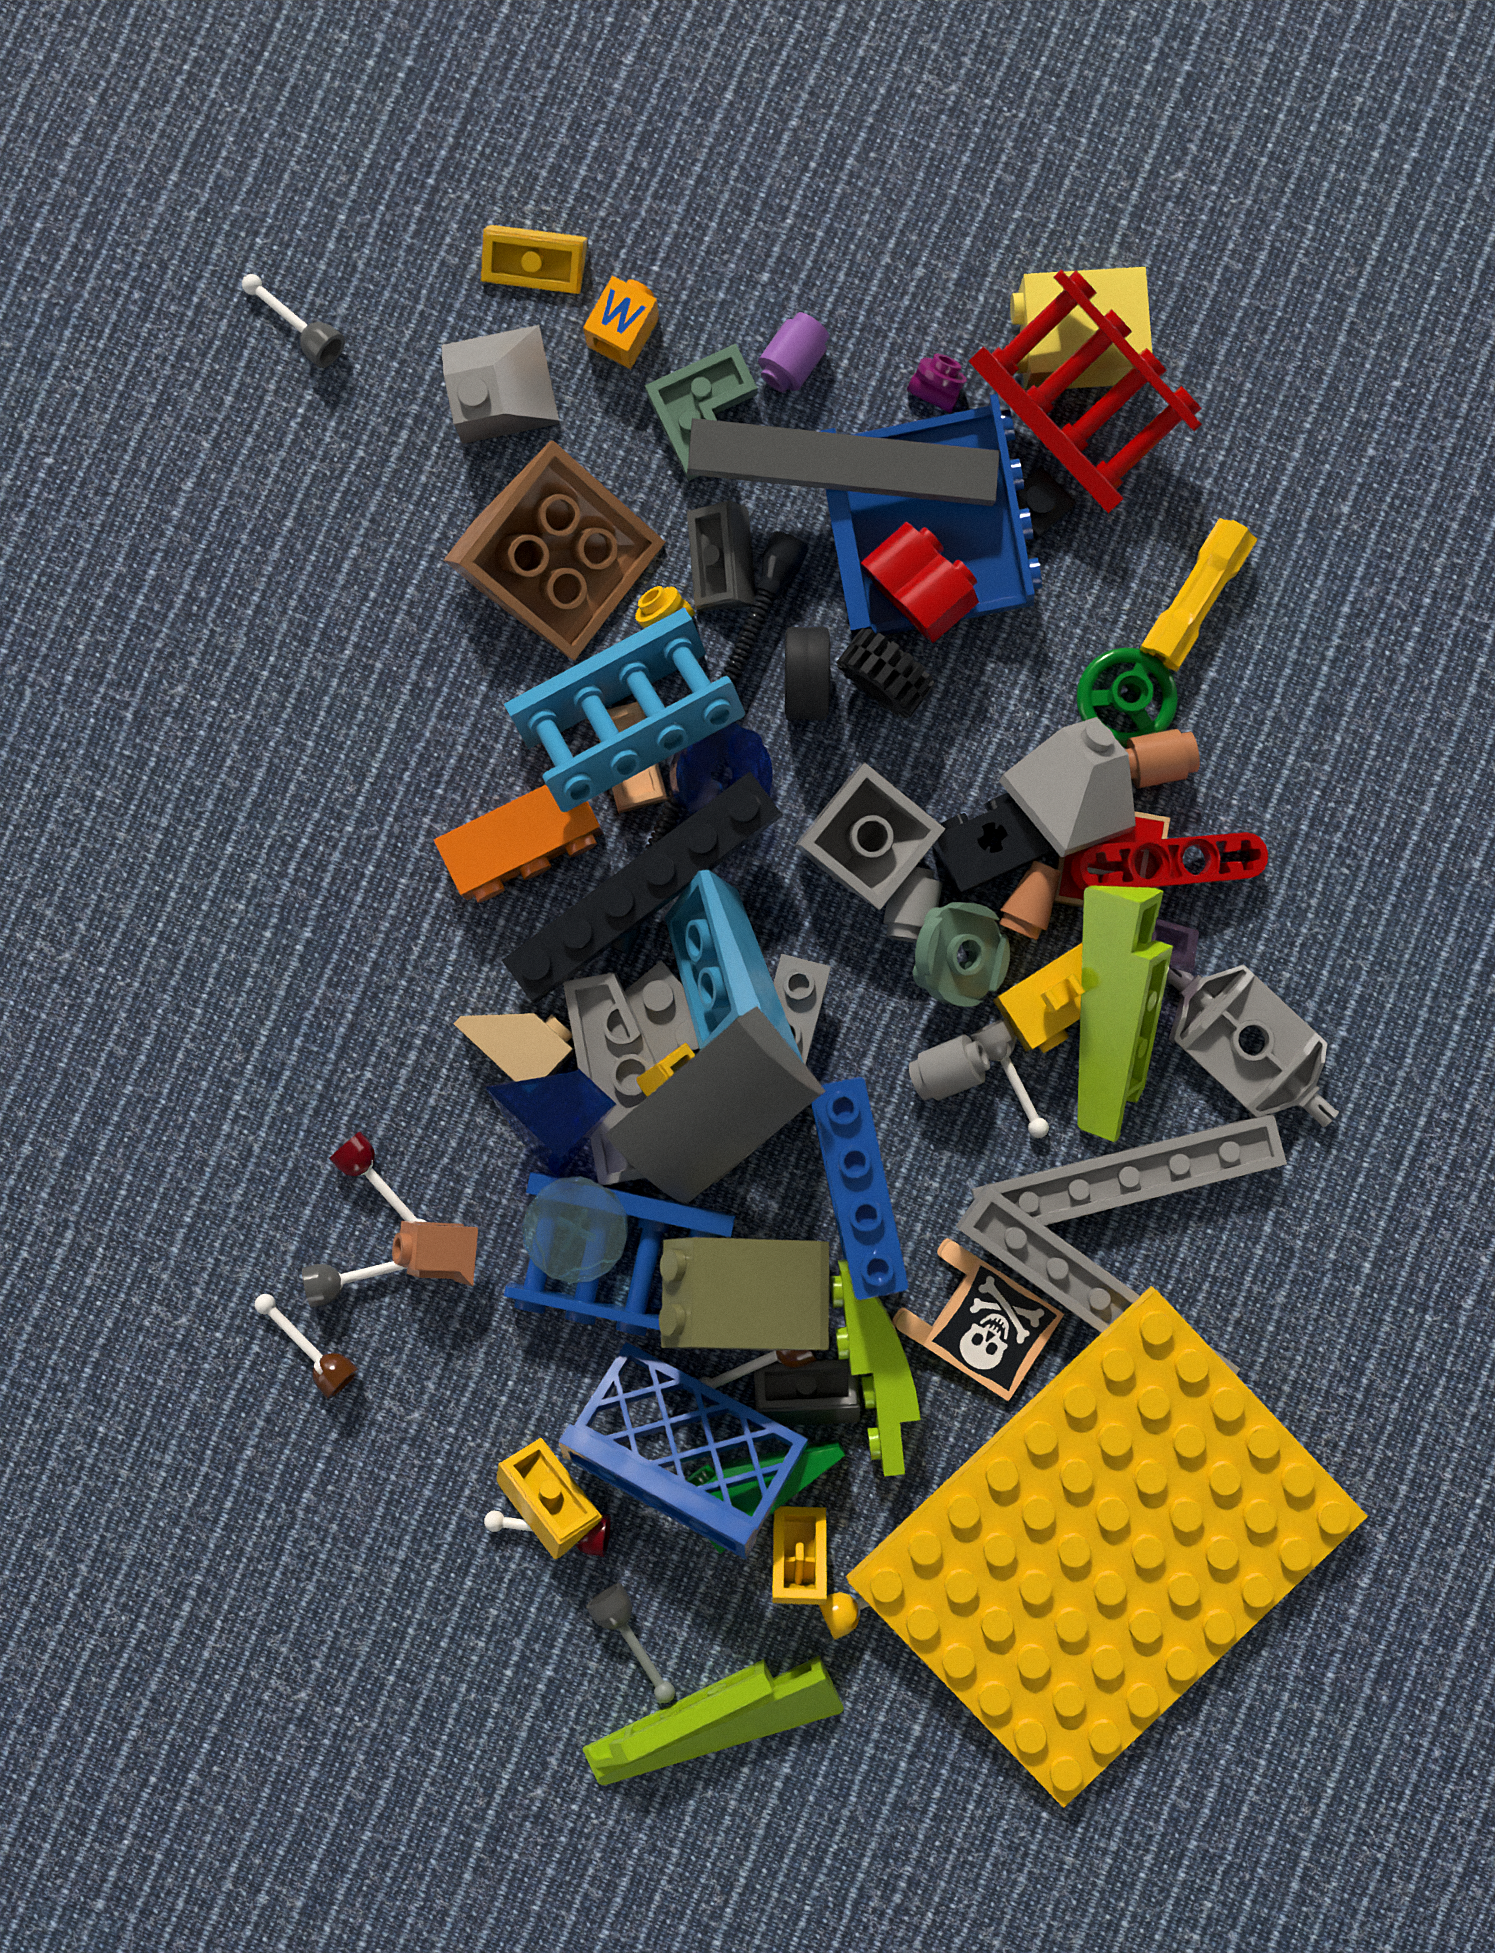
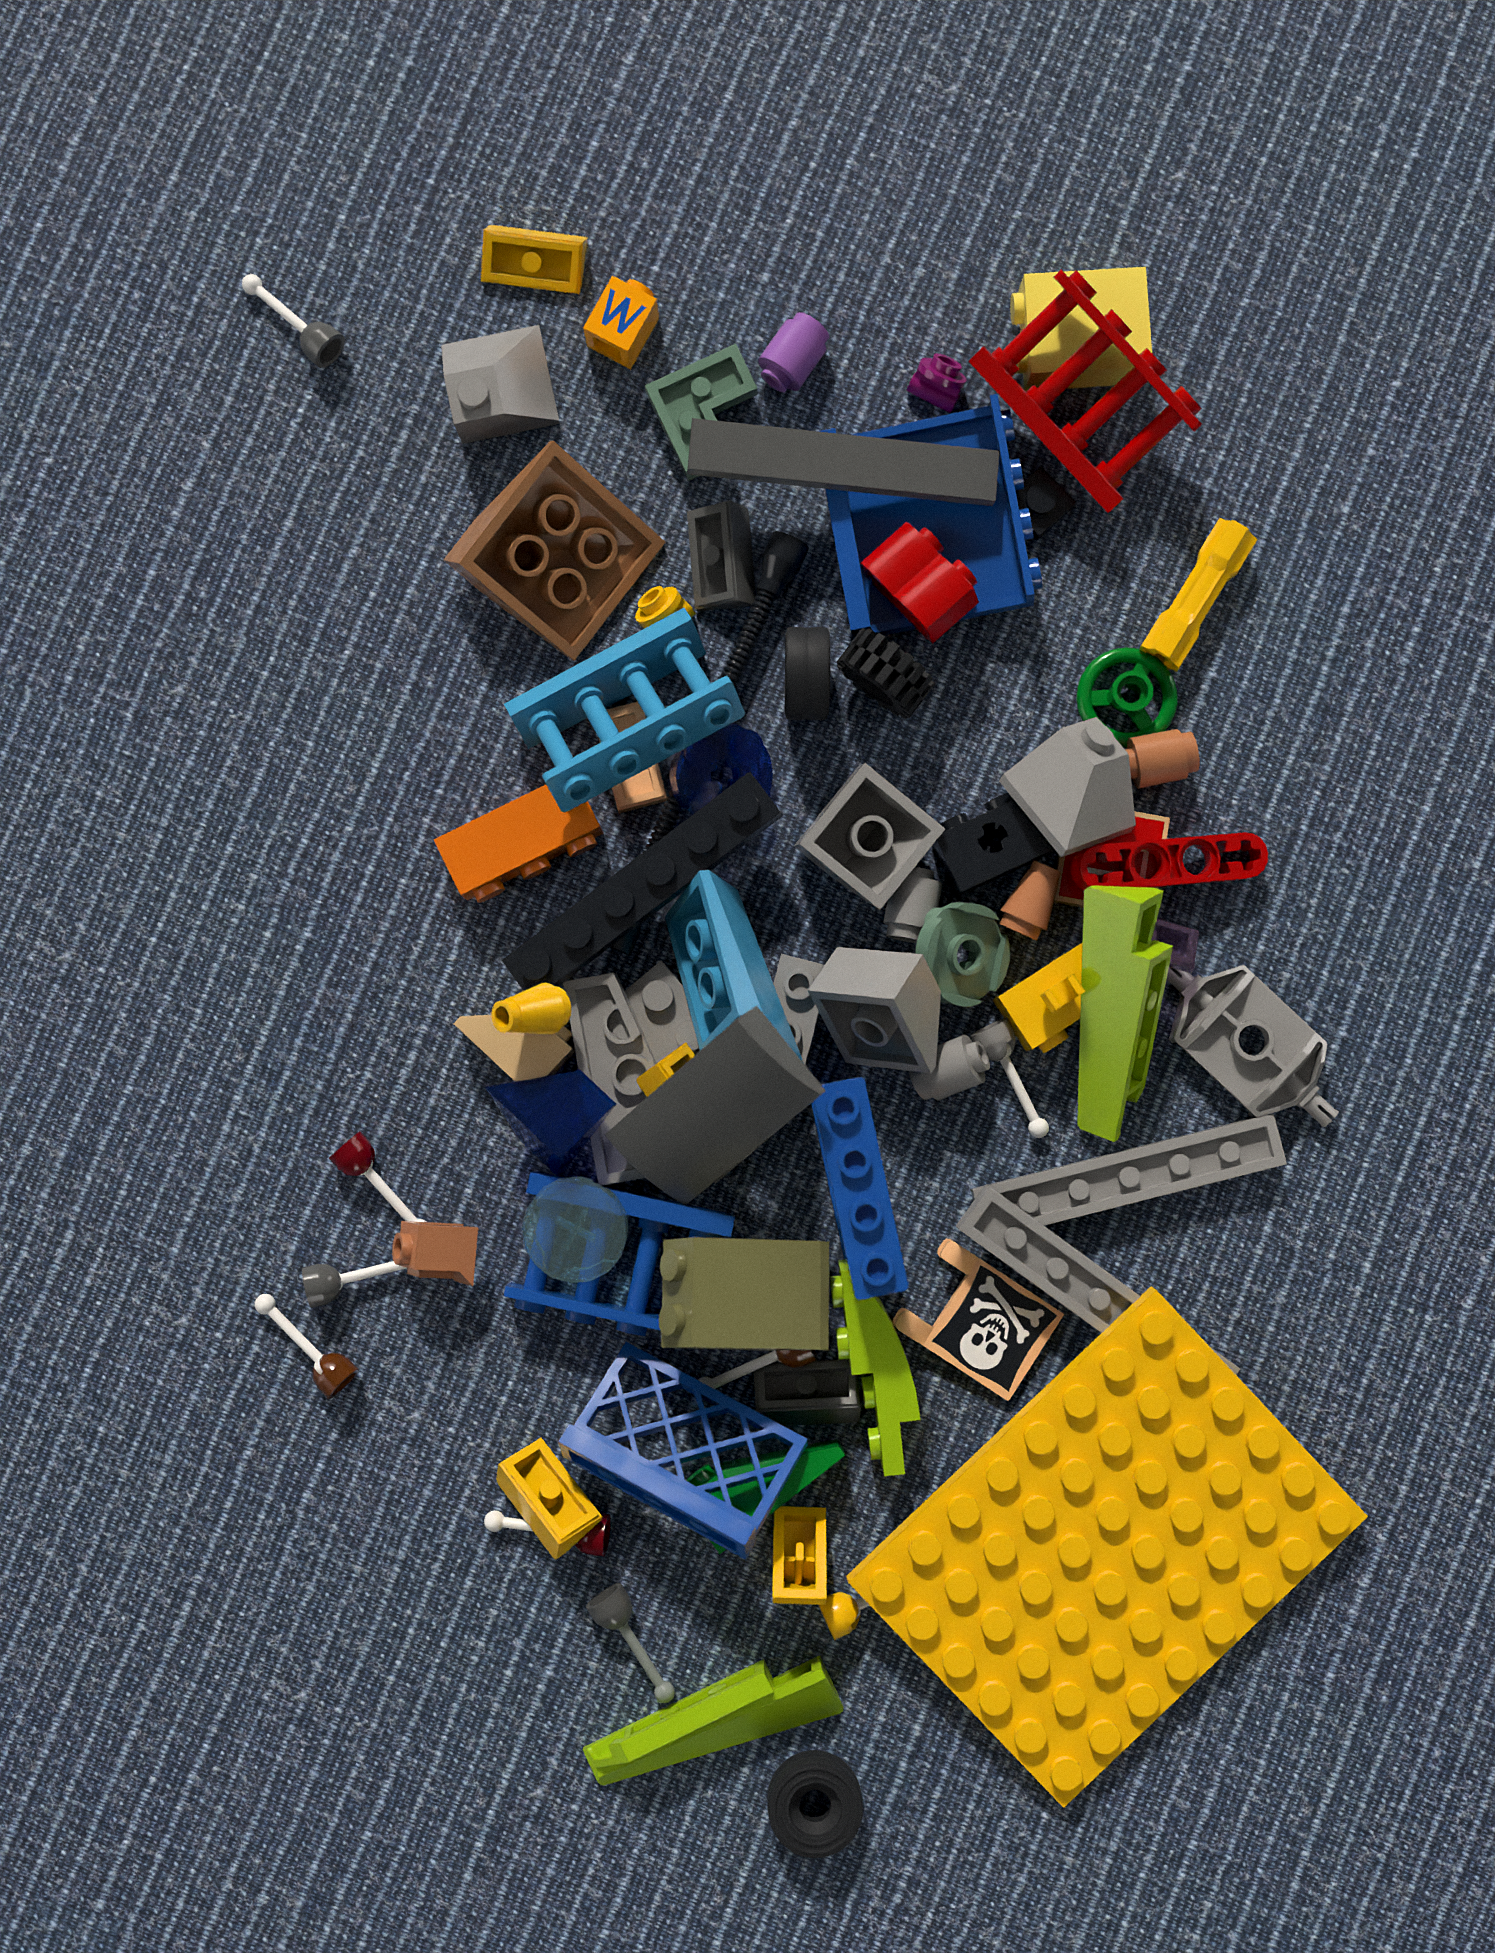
(533, 1011): none -> yellow cone
(814, 1835): none -> black tyre
(880, 1008): none -> light grey slope

